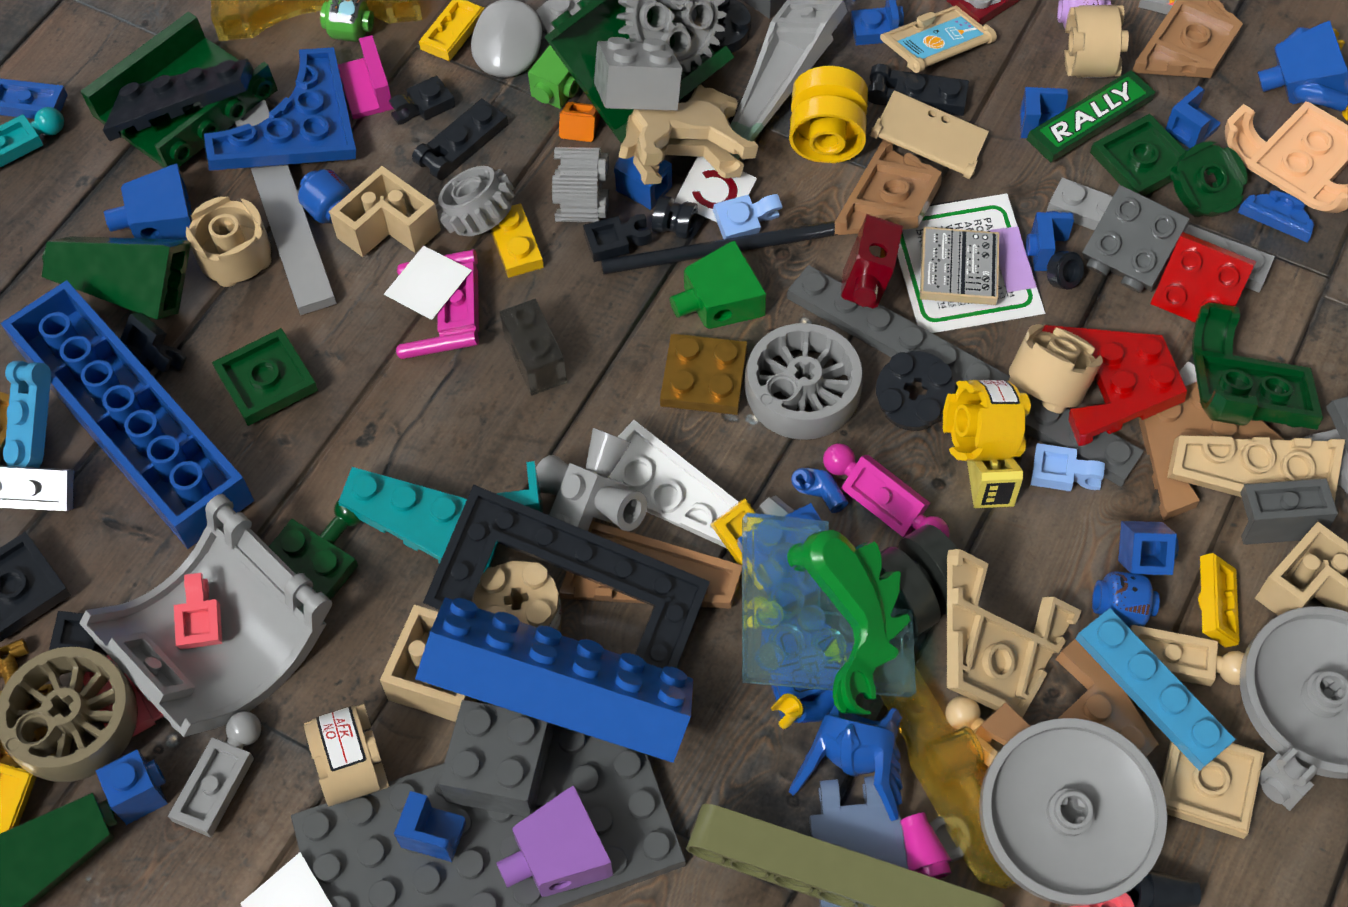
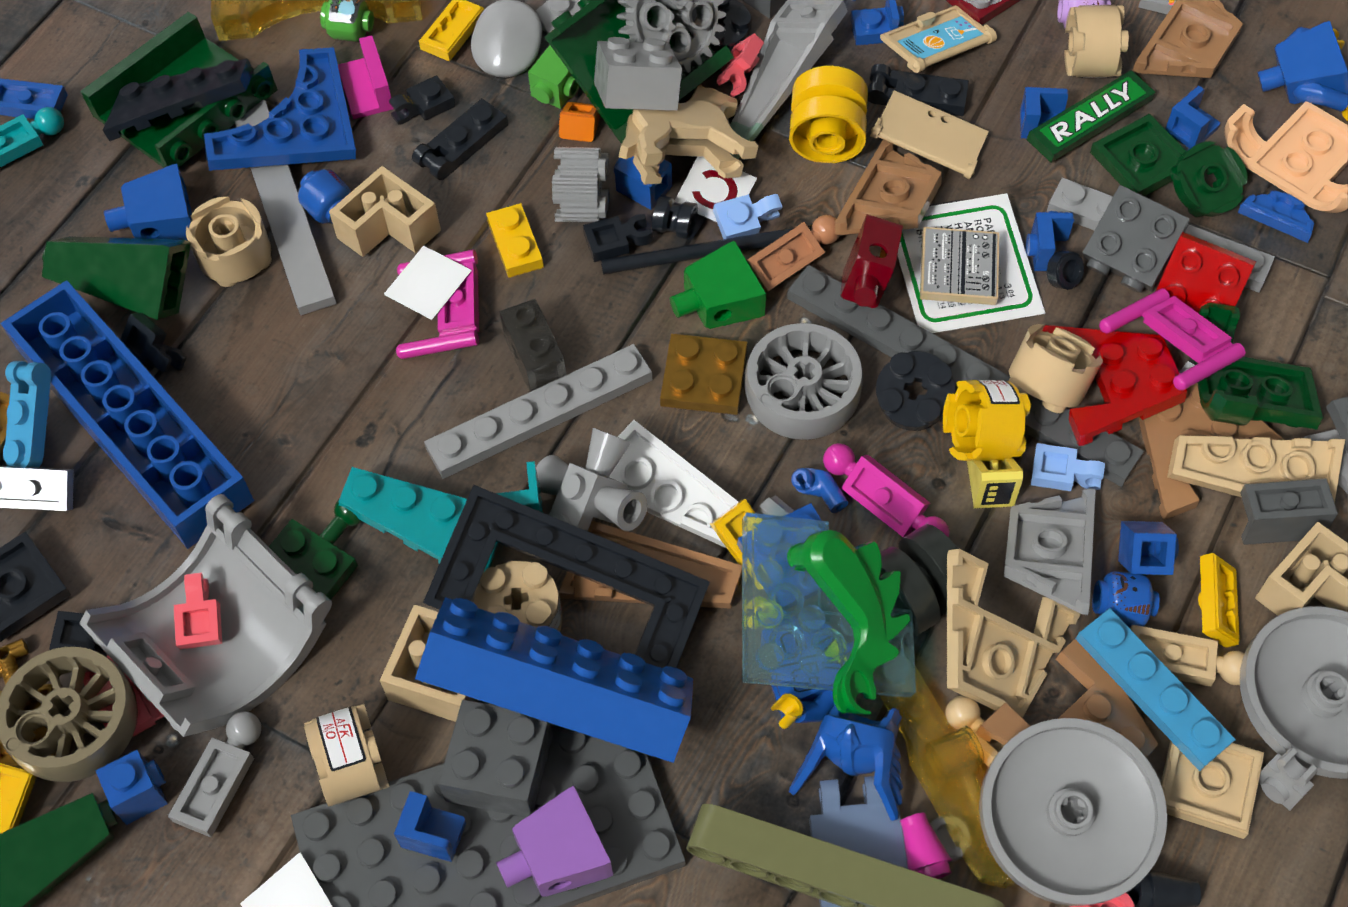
(264, 376): dark green plate -> none
(475, 201): light grey gear -> none
(538, 411): none -> light grey plate
(744, 61): none -> coral plate
(792, 252): none -> nougat plate
(1013, 260): lavender sticker -> none
(1053, 548): none -> light grey wing
(1183, 329): none -> dark pink plate

